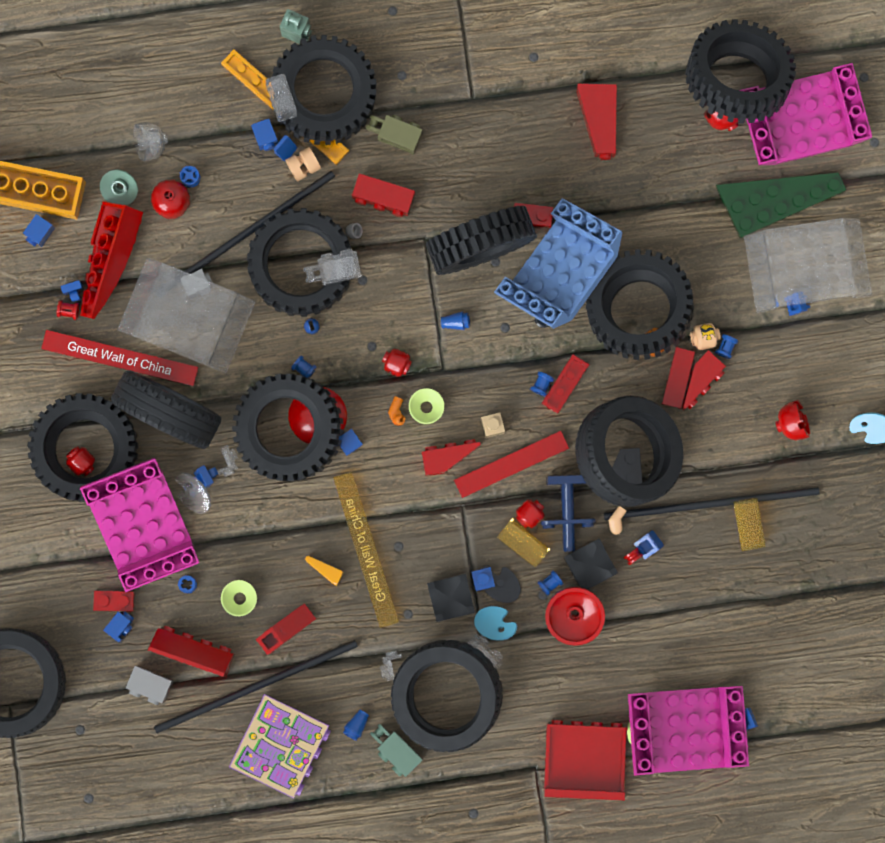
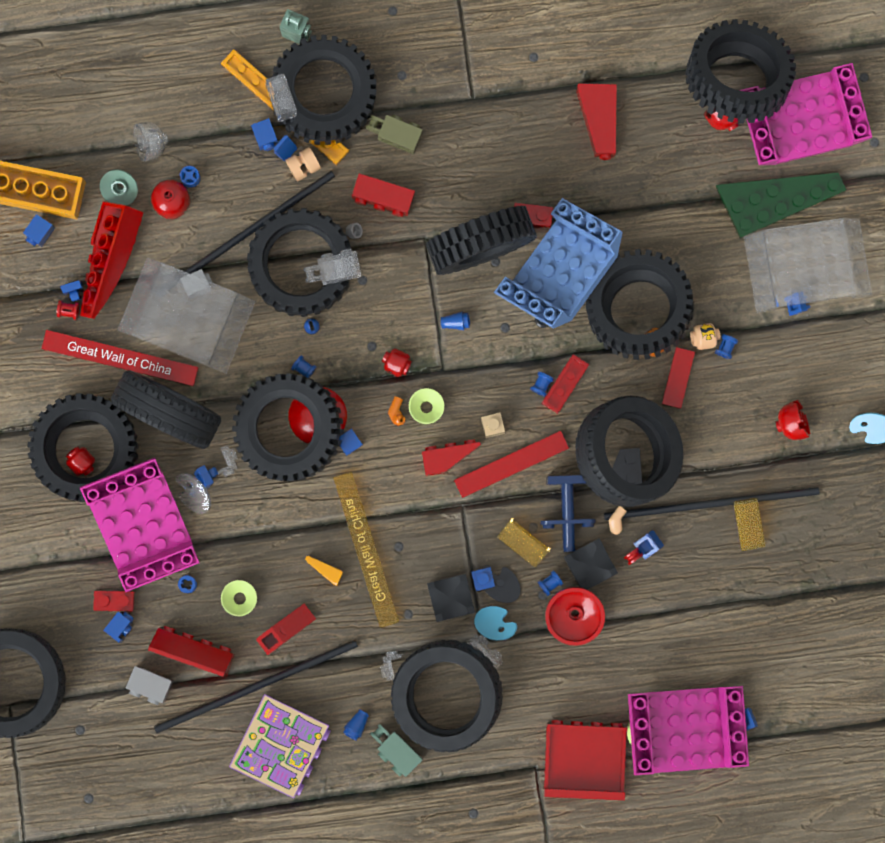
(530, 513): red head -> none
(702, 374): red slope -> none

